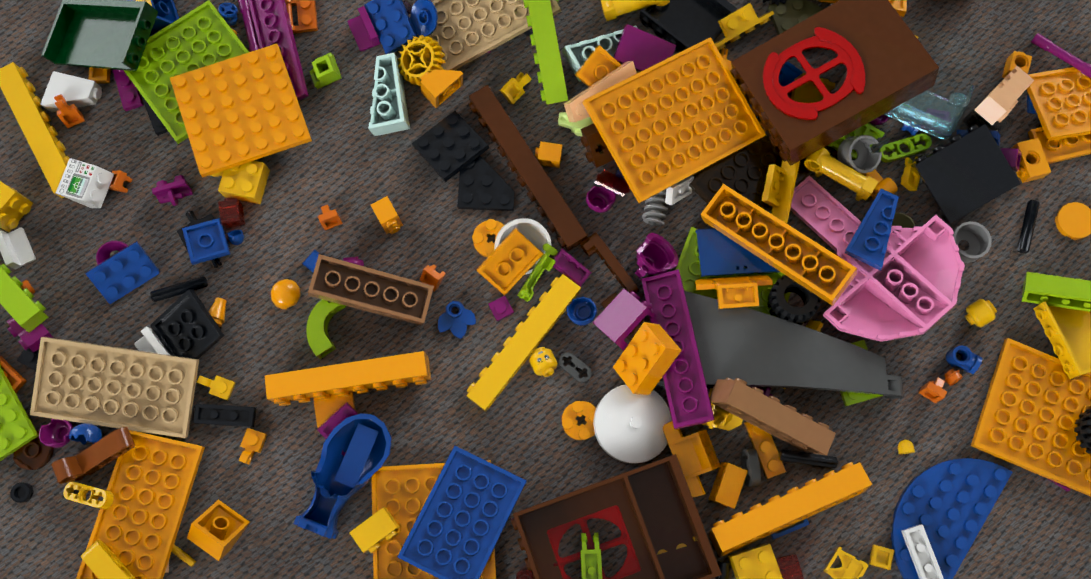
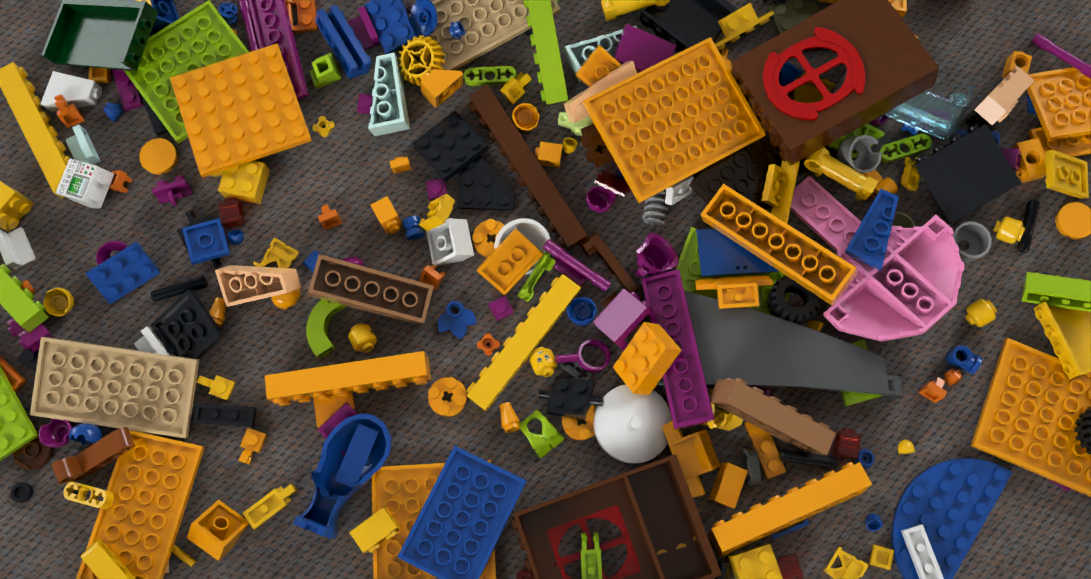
(58, 302): none -> yellow hair
(82, 146): none -> light aqua panel
(113, 111): none -> blue plate
(158, 156): none -> light orange tile
(253, 283): none -> light nougat wedge
(269, 505): none -> yellow hinge
(279, 252): none -> yellow piece
(329, 125): none -> yellow plate
(343, 42): none -> blue brick
(362, 338): none -> yellow head
(364, 103): none -> magenta plate
(400, 164): none -> light orange plate
(413, 228): none -> blue wheel
(436, 188): none -> magenta plate
(439, 212): none -> yellow brick
(450, 242): none -> white slope
(456, 30): none -> blue plate
(458, 399): none -> light orange plate
(484, 70): none -> lime beam
(488, 349): none -> orange plate
(509, 418): none -> light orange cone
(525, 117): none -> light orange hair
(546, 440): none -> lime piece
(569, 145): none -> yellow hinge
(571, 397): none -> black plate
(577, 357): none -> magenta piece
(594, 277): none -> magenta piece
(847, 443): none -> clear red brick
(869, 458): none -> blue plate
(873, 522): none -> blue hinge
(1009, 230): none -> yellow head
(1066, 174): none -> yellow plate

